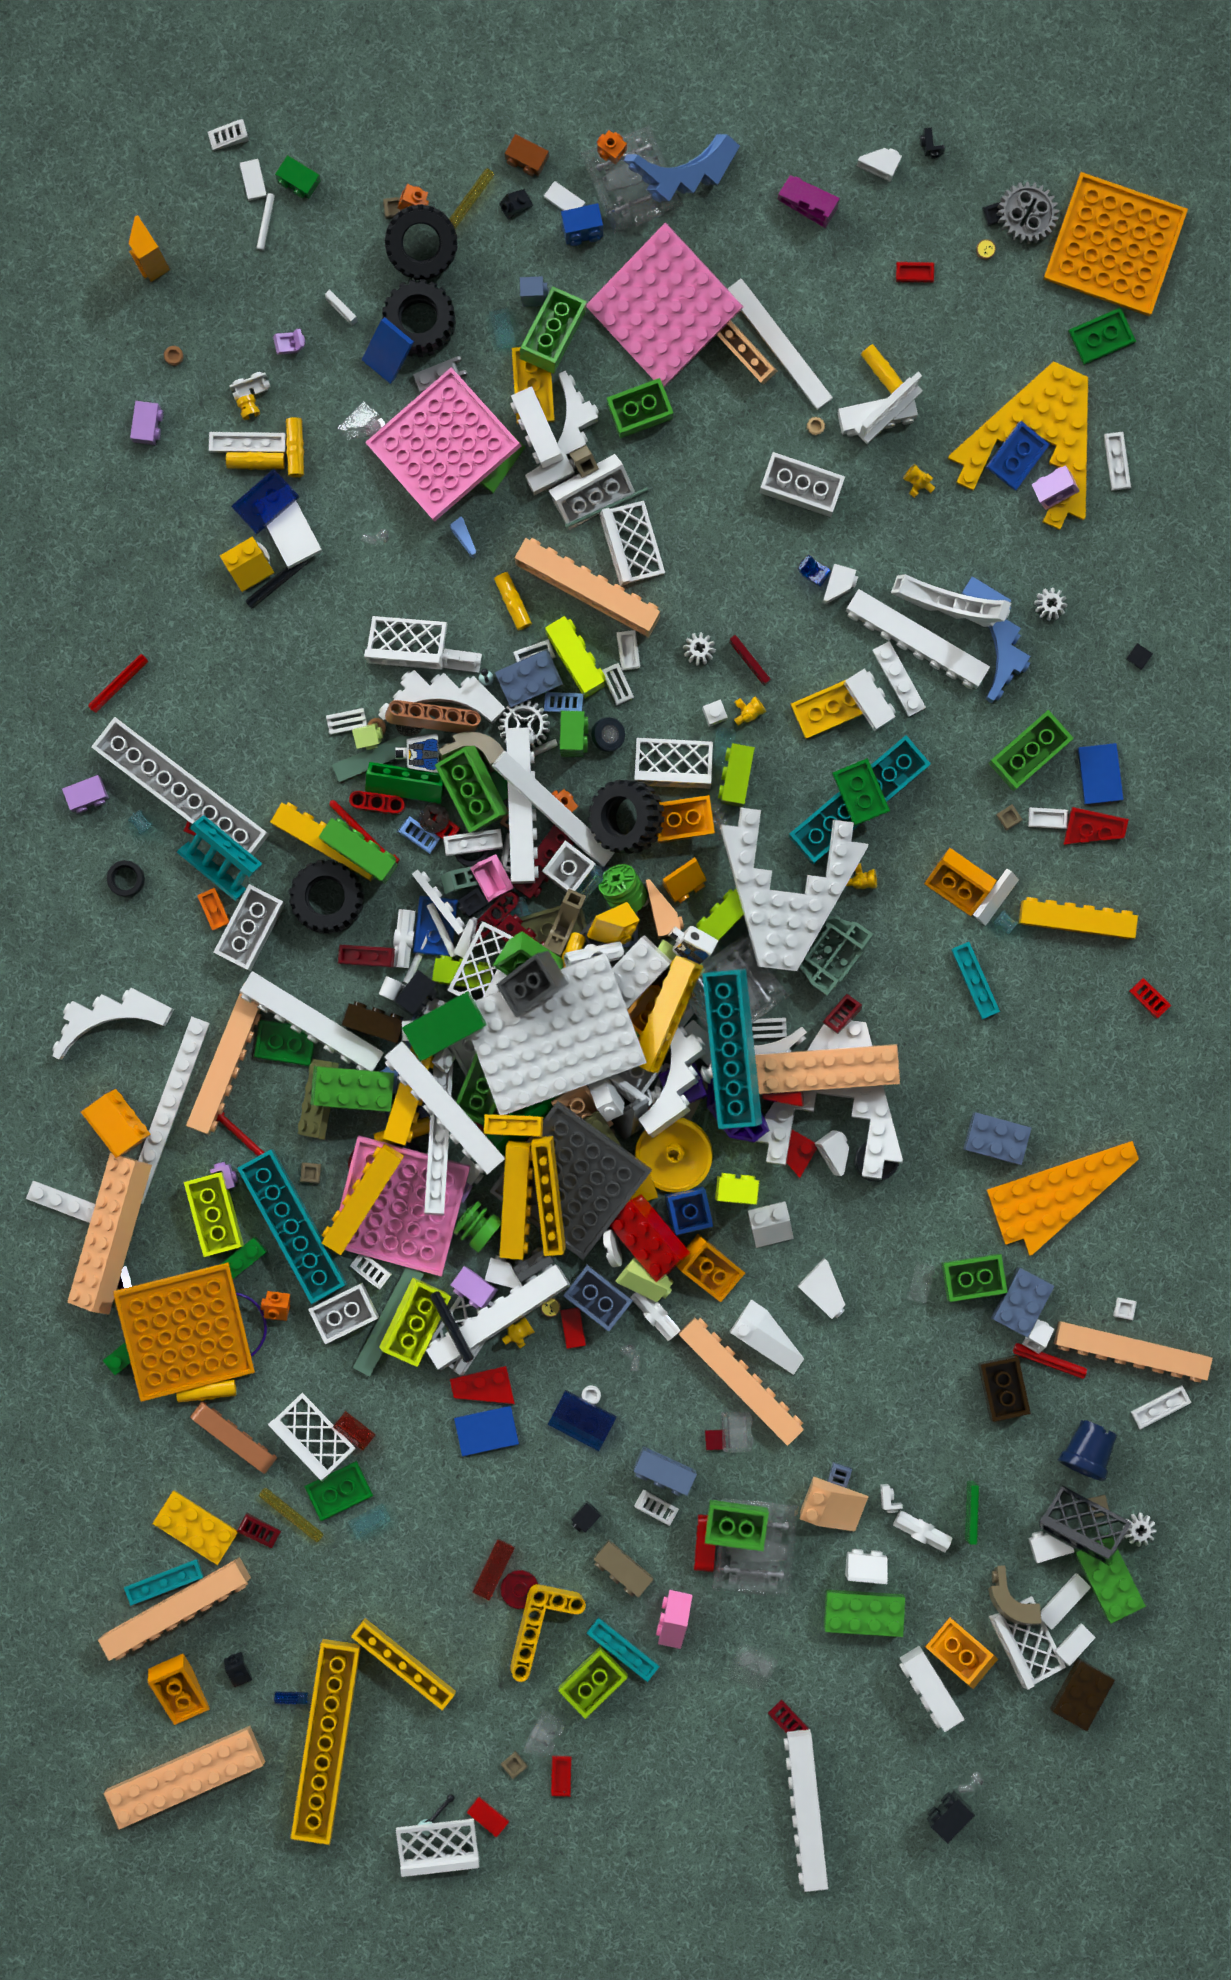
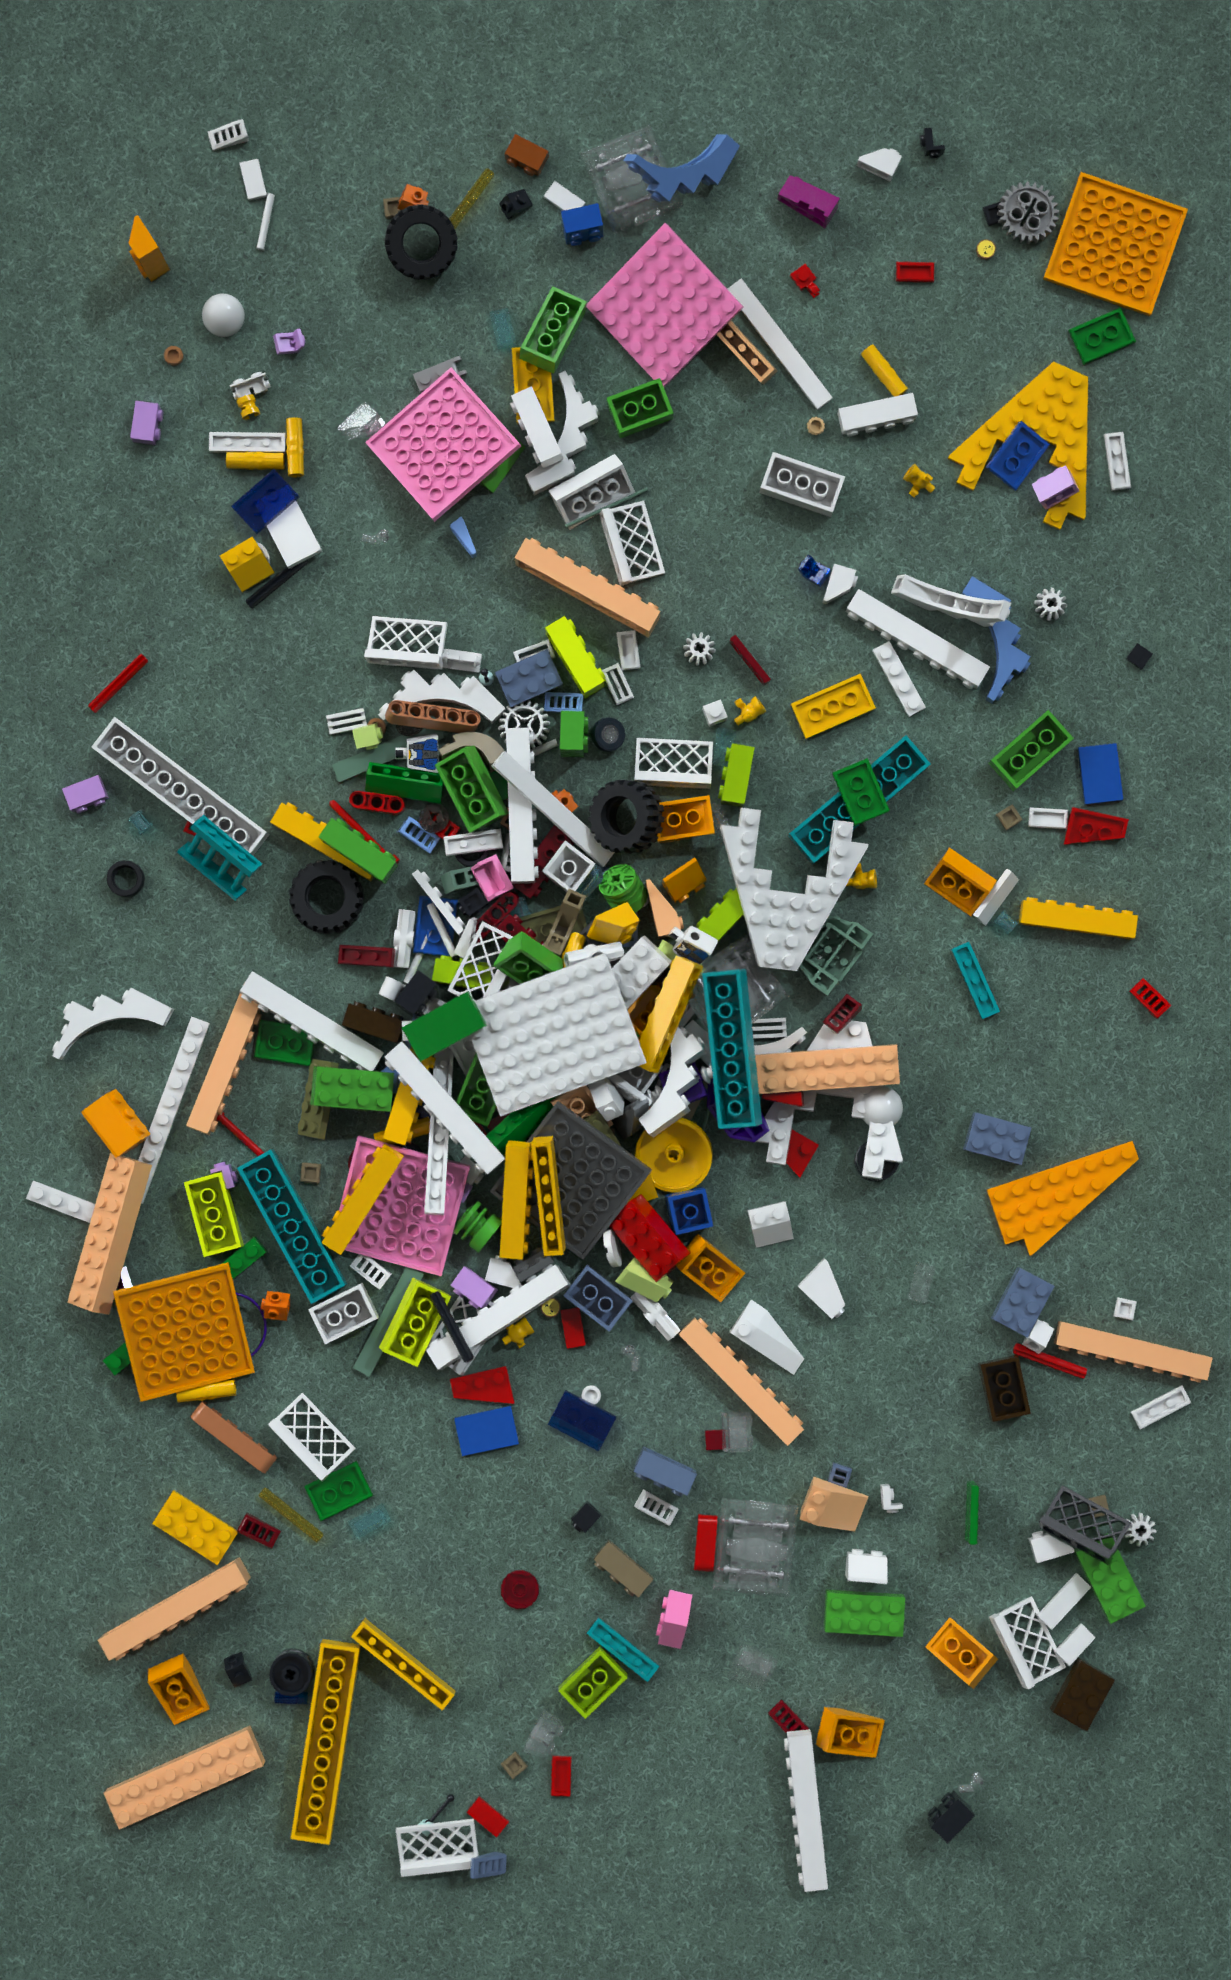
(163, 1582): teal plate -> none
(213, 909): orange plate -> none
(223, 315): none -> white piece
(249, 927): white brick -> none
(289, 1683): none -> black wheel
(297, 177): green brick -> none
(341, 307): white tile -> none
(354, 1430): clear red plate -> none
(387, 350): blue tile -> none
(428, 294): black tyre -> none
(443, 1060): white plate -> none
(490, 1865): none -> sand blue slope
(493, 1569): clear red plate -> none
(513, 601): yellow axle -> none
(513, 1125): yellow plate -> none
(532, 983): dark grey slope -> none
(533, 291): sand blue brick -> none
(535, 1623): yellow beam -> none
(584, 461): dark tan brick -> none
(611, 146): orange brick -> none
(736, 1525): bright green slope -> none
(737, 1189): neon yellow brick -> none
(804, 279): none -> red plate
(834, 1151): white slope -> none
(849, 1733): none -> light orange slope
(870, 699): white brick -> none
(882, 1106): none -> white piece
(889, 409): white fence -> none
(922, 1531): white piece -> none
(933, 1692): white brick -> none
(974, 1277): bright green brick -> none
(1007, 1606): dark tan arch -> none
(1089, 1450): dark blue piece -> none

